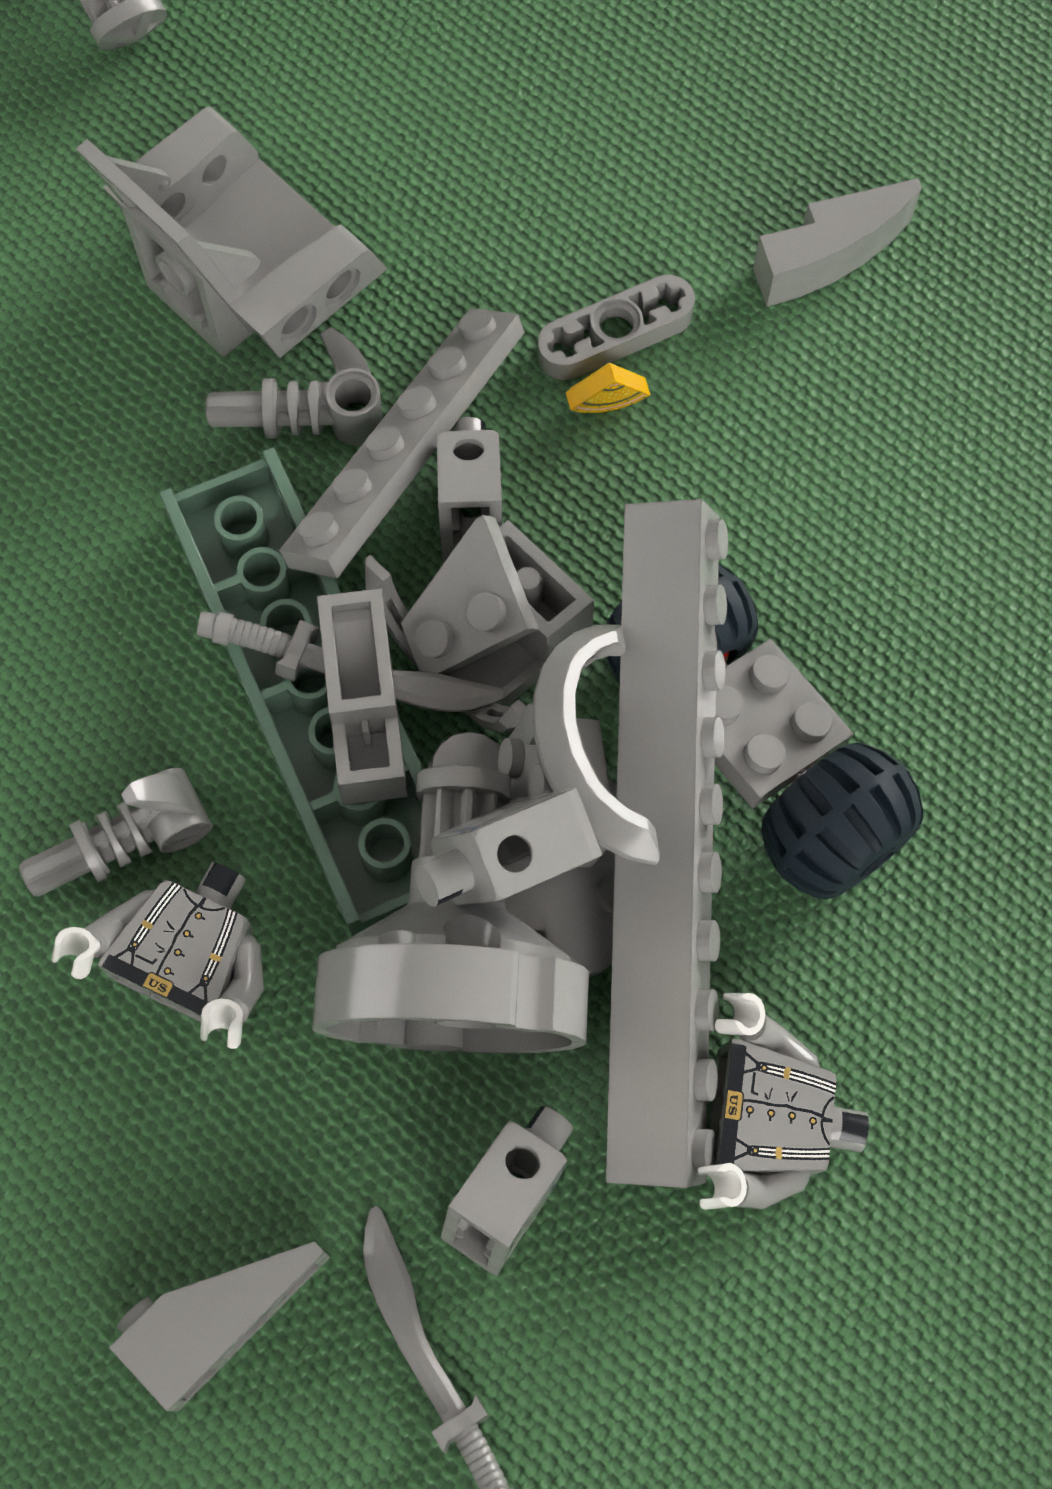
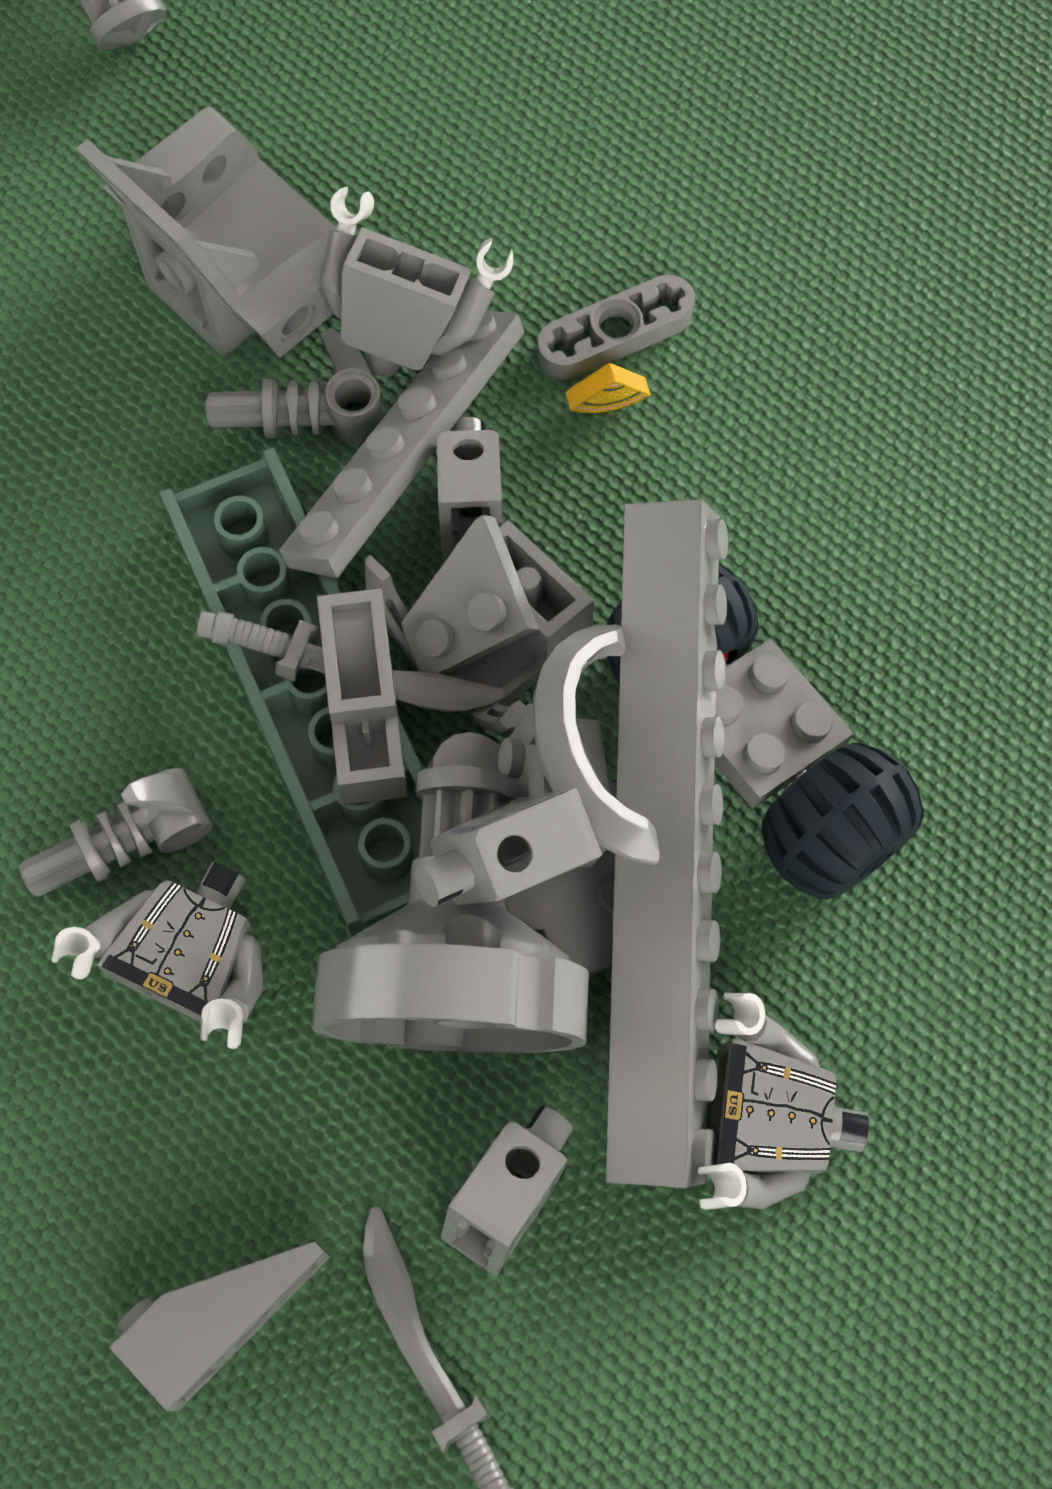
(398, 297): none -> light grey torso
(833, 240): light grey slope -> none

